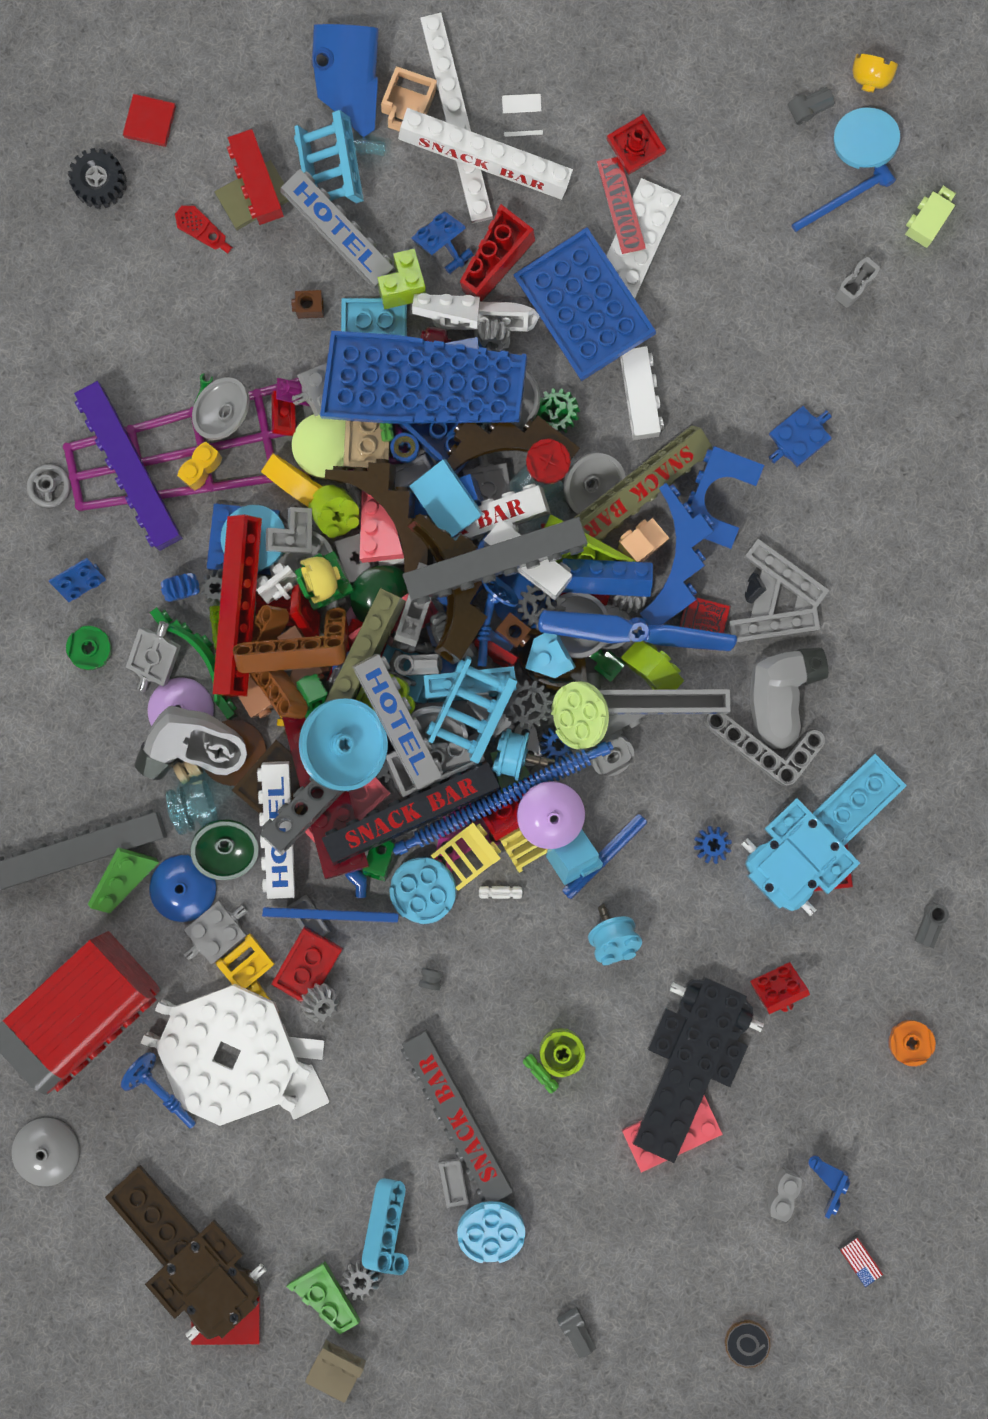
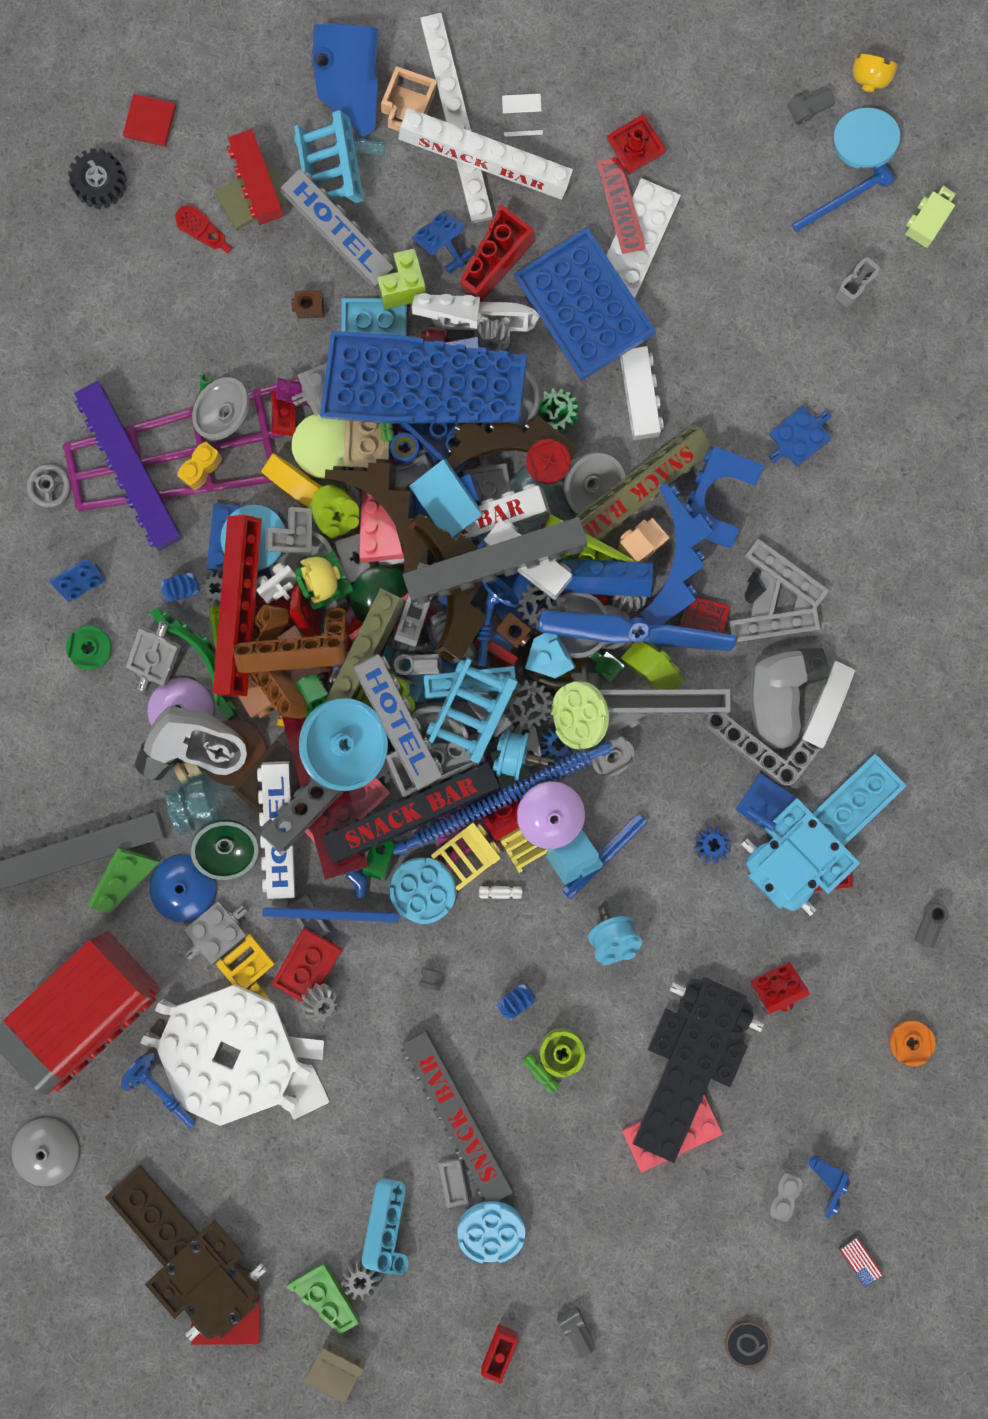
(499, 1354): none -> red brick
(516, 1001): none -> blue gear
(764, 802): none -> blue plate
(828, 704): none -> white slope

